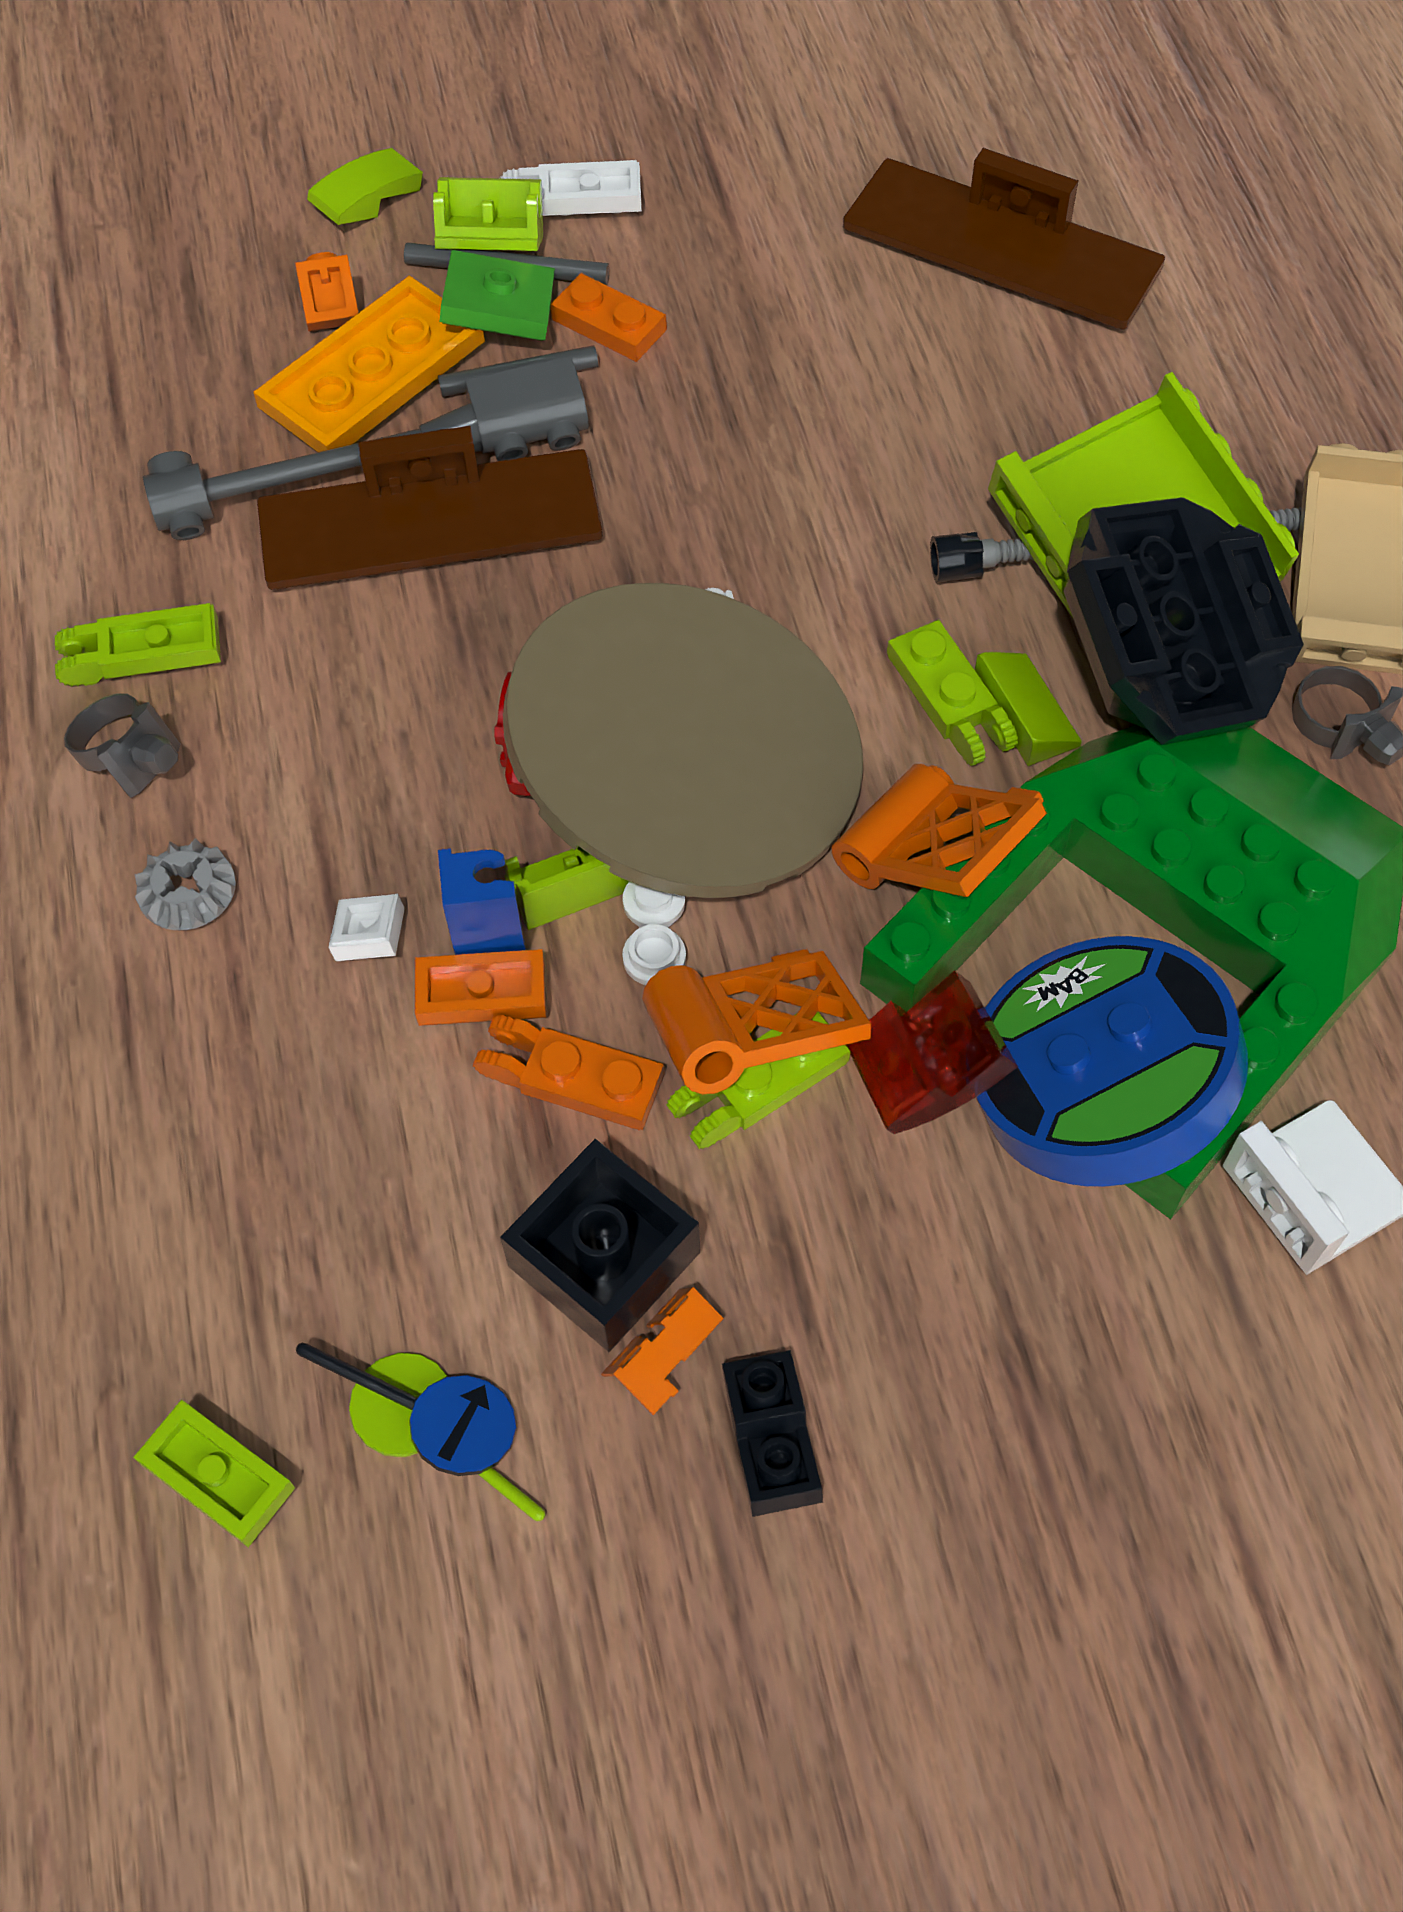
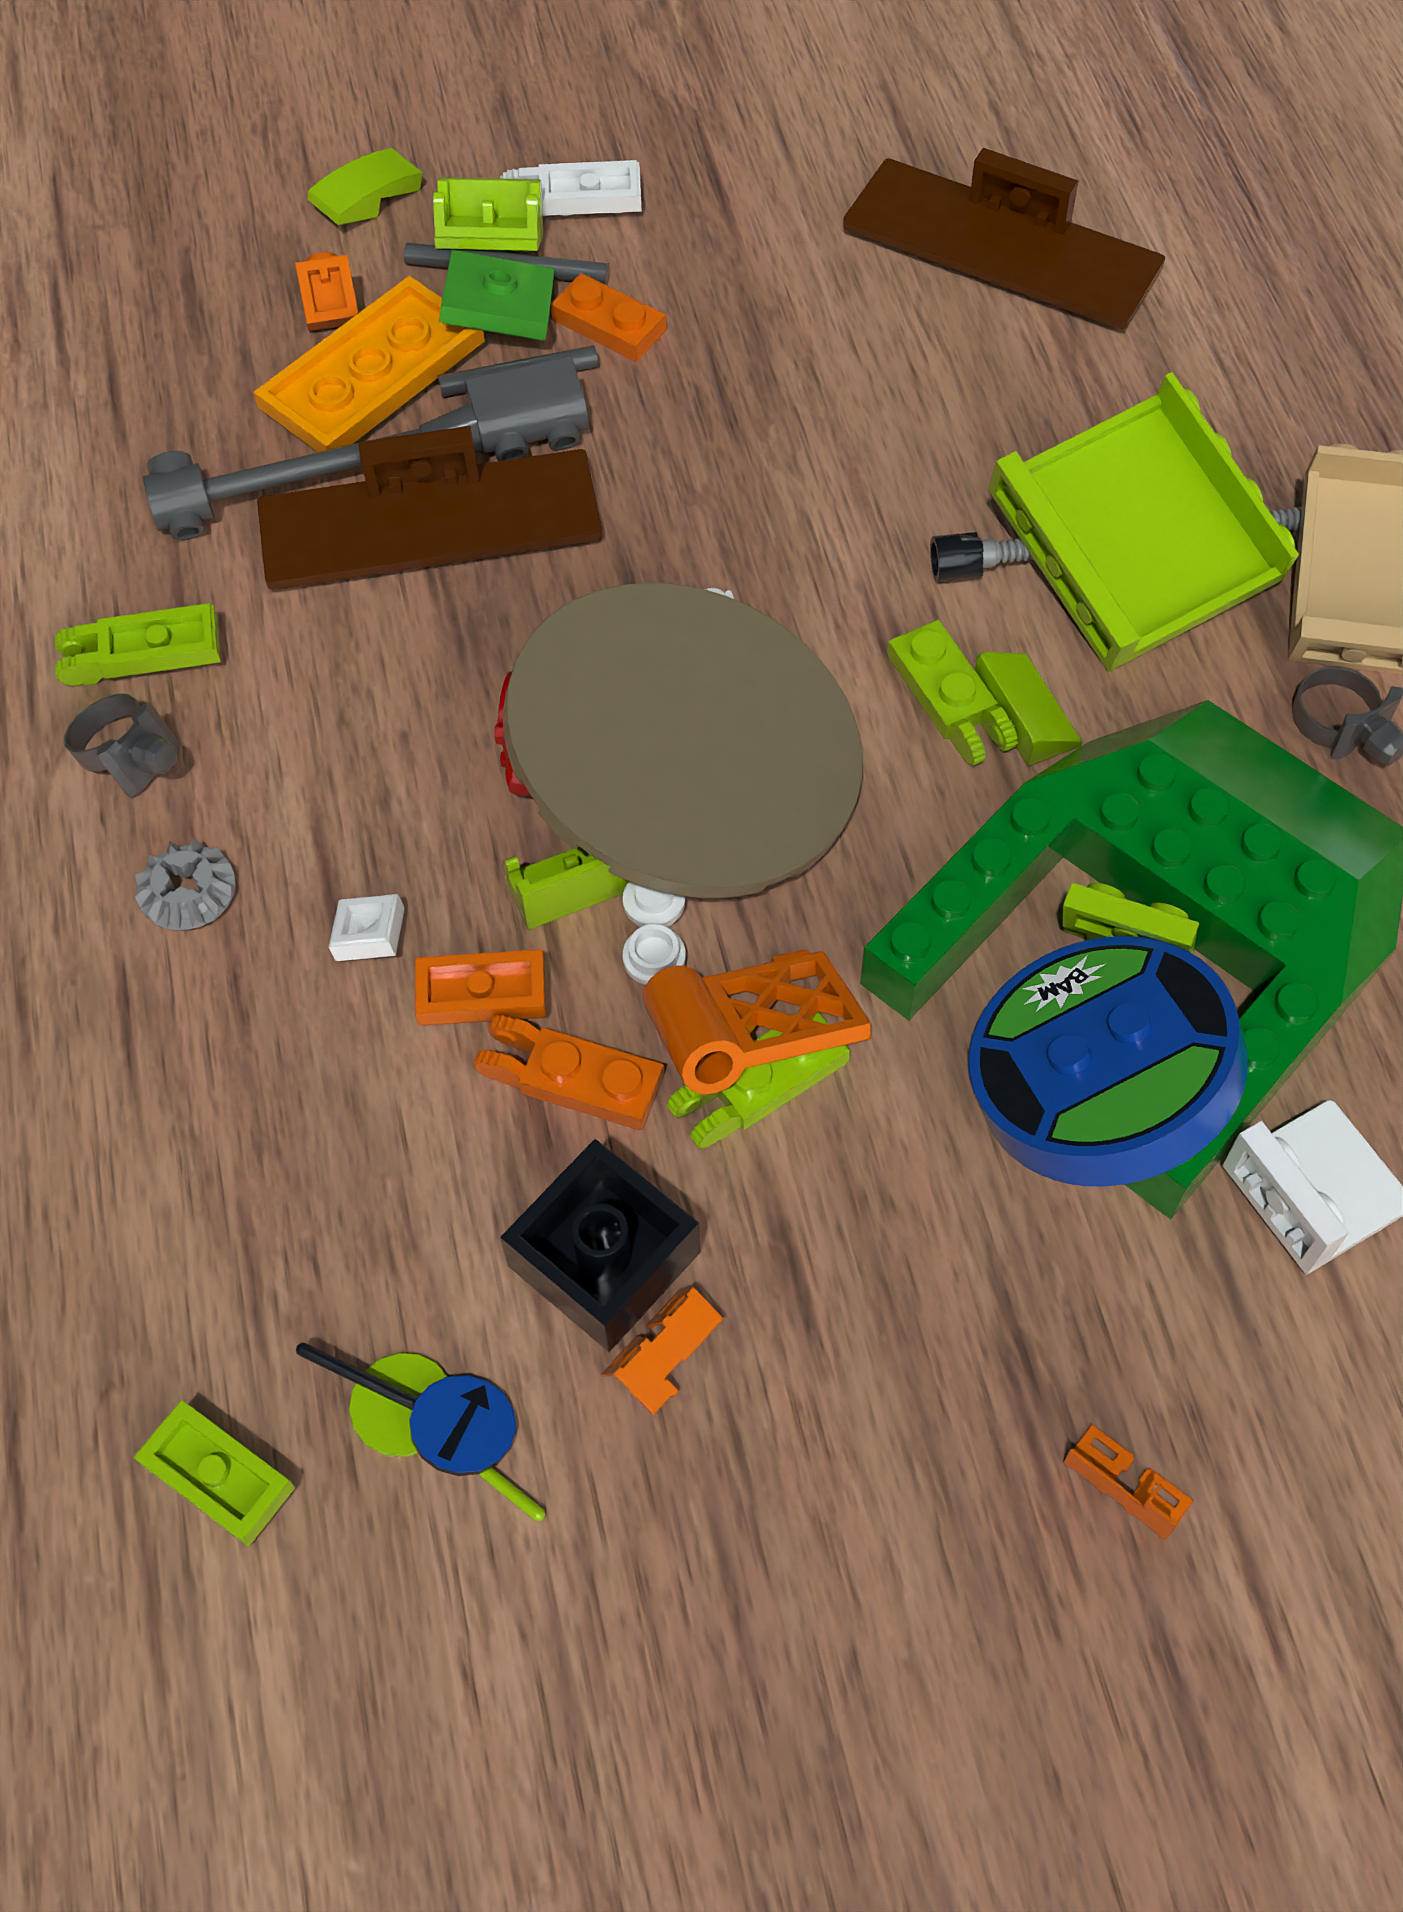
(477, 913): blue hinge -> none
(772, 1433): black slope -> none
(915, 817): orange piece -> none
(931, 1055): clear red slope -> none
(1105, 912): none -> lime plate
(1144, 1502): none -> orange piece
(1180, 617): black piece -> none

